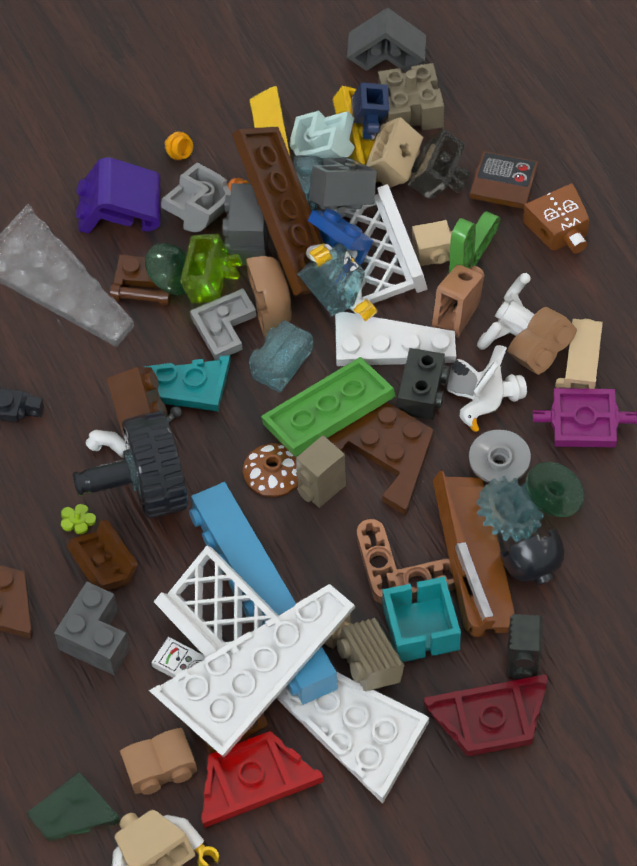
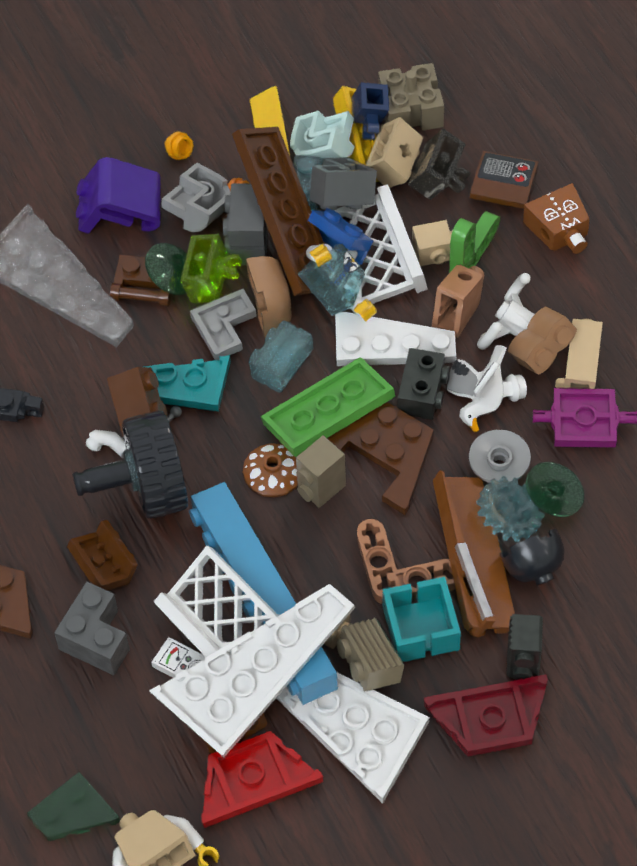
(78, 519): lime plant -> none
(159, 761): medium nougat brick -> none
(386, 38): dark grey brick -> none

